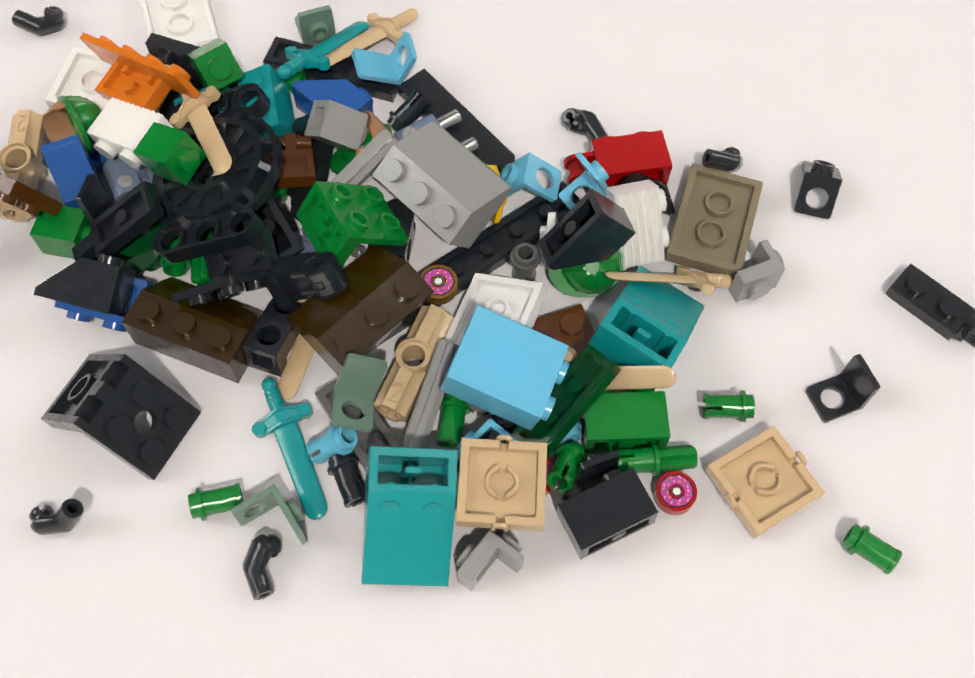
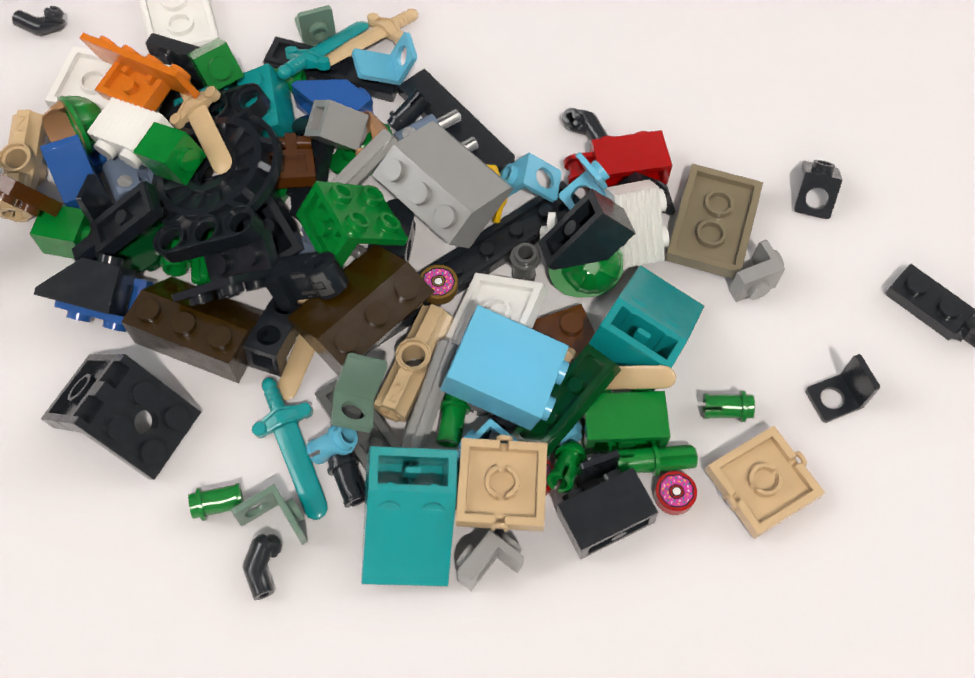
(46, 522): black arm -> none
(704, 281): tan sword -> none
(727, 160): black arm -> none
(871, 548): green pin -> none

